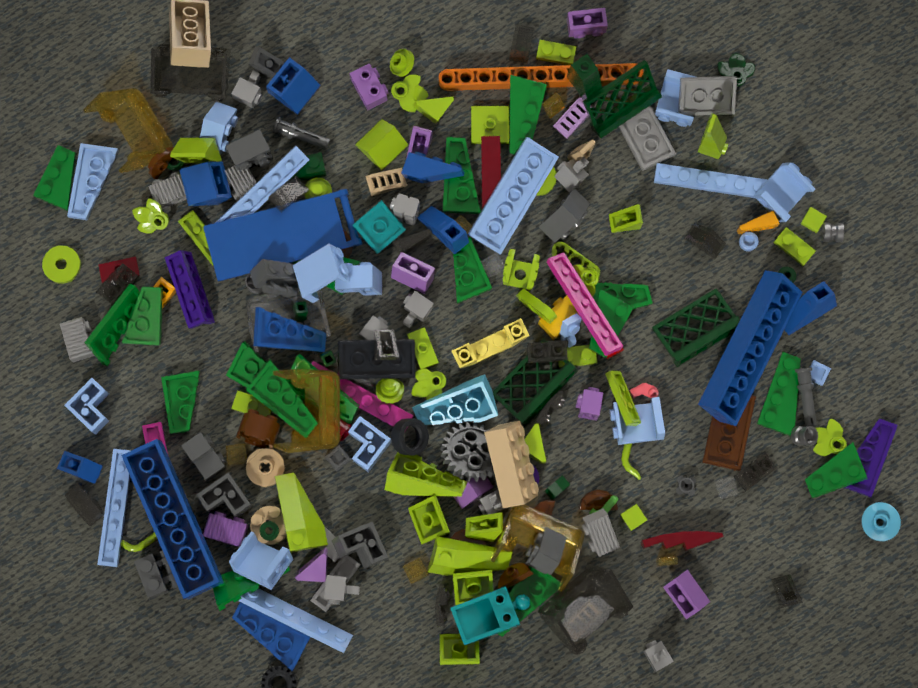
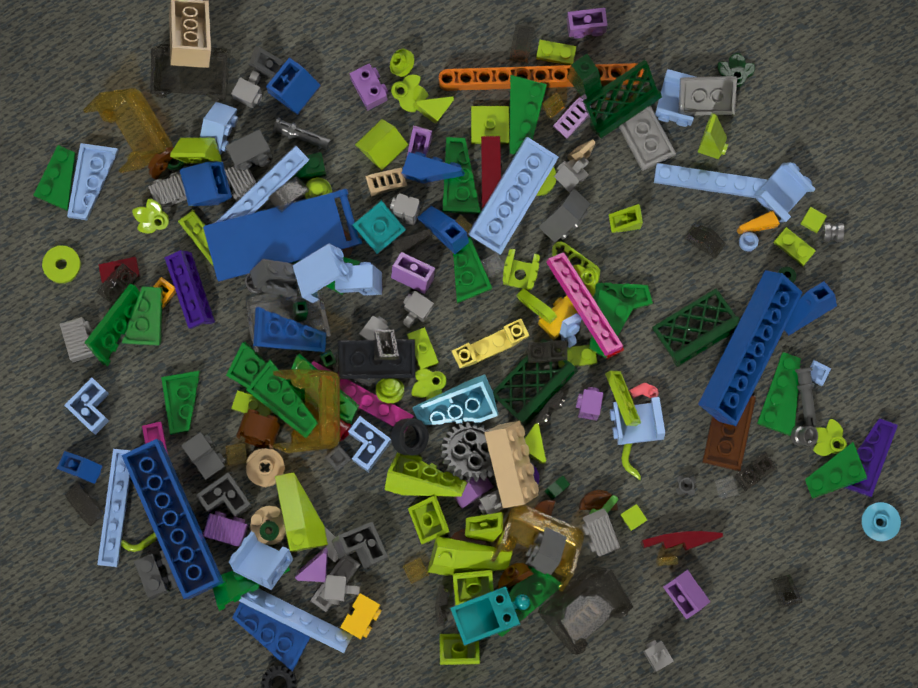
(359, 622): none -> yellow brick

